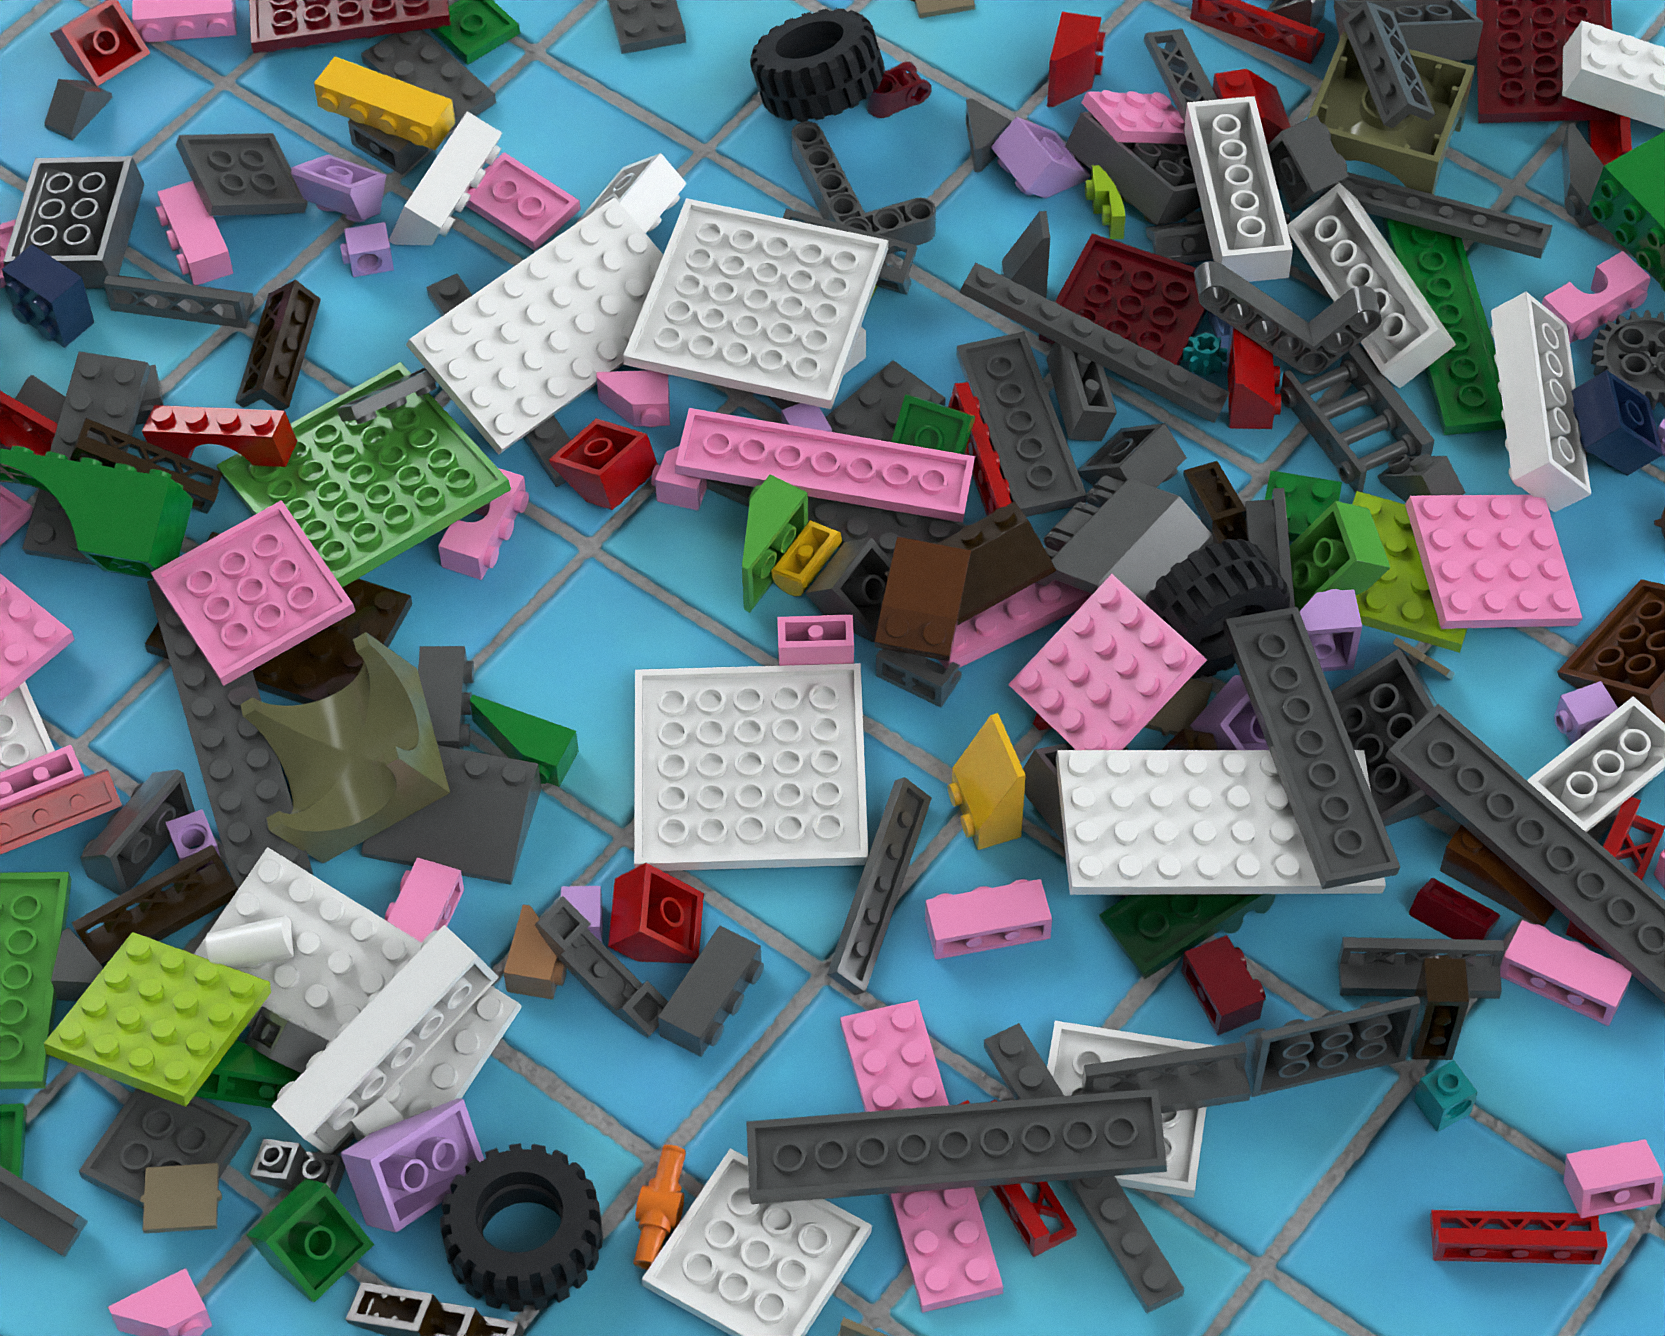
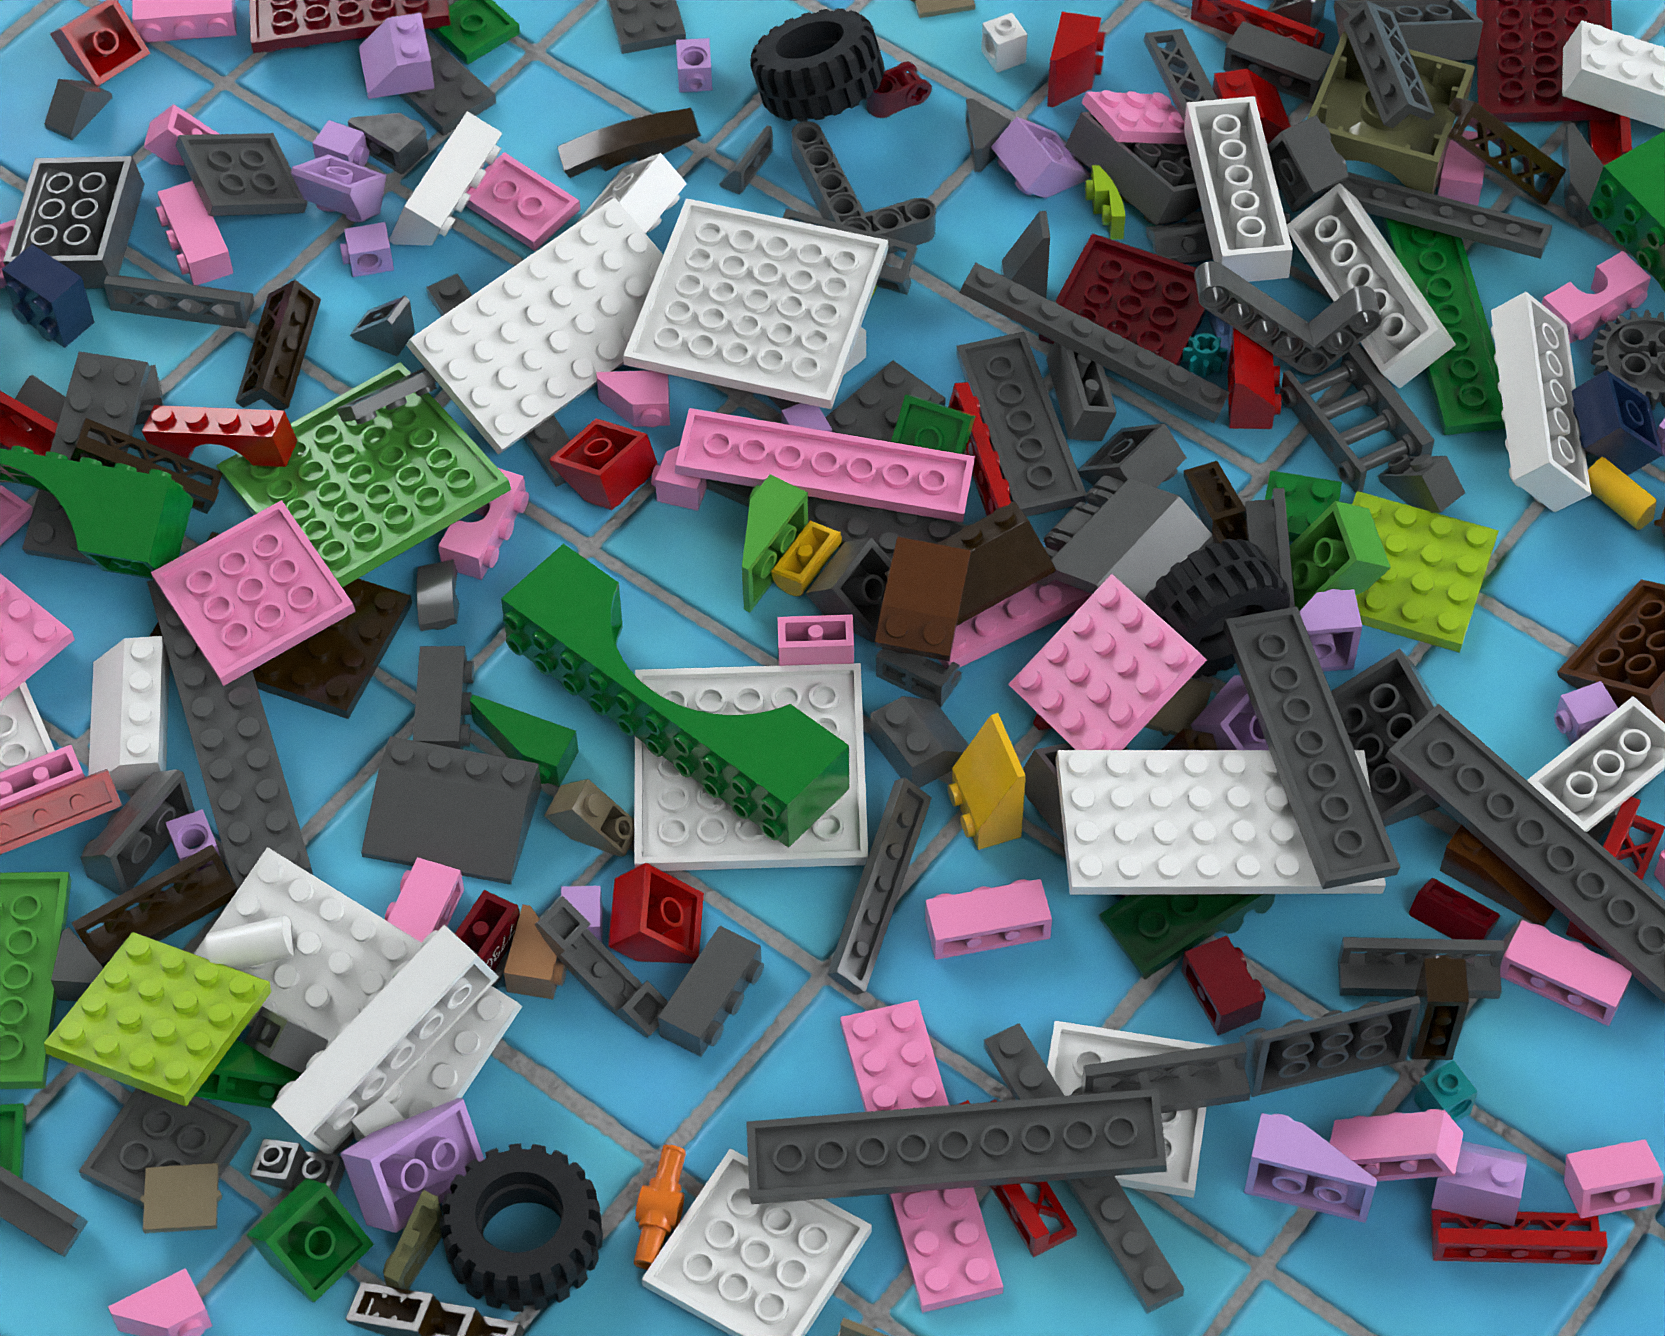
(130, 711): none -> white slope
(166, 128): none -> bright pink slope
(341, 143): none -> lavender brick
(354, 756): olive piece -> none
(384, 103): yellow brick -> none
(386, 326): none -> dark grey slope
(397, 58): none -> lavender slope
(415, 1244): none -> olive wing
(437, 596): none -> dark grey slope
(489, 928): none -> dark red brick
(591, 817): none -> dark tan slope
(629, 139): none -> dark brown slope
(694, 65): none -> lavender brick
(749, 162): none -> dark grey slope
(765, 765): none -> green arch
(917, 739): none -> dark grey slope
(1004, 42): none -> white brick
(1279, 60): none -> dark grey brick
(1306, 1171): none -> lavender slope
(1401, 1144): none -> bright pink brick
(1423, 658): dark tan piece -> none
(1461, 173): none -> bright pink brick
(1484, 1185): none -> lavender slope
(1493, 561): bright pink plate -> none
(1511, 146): none -> dark brown fence
(1621, 493): none -> yellow brick

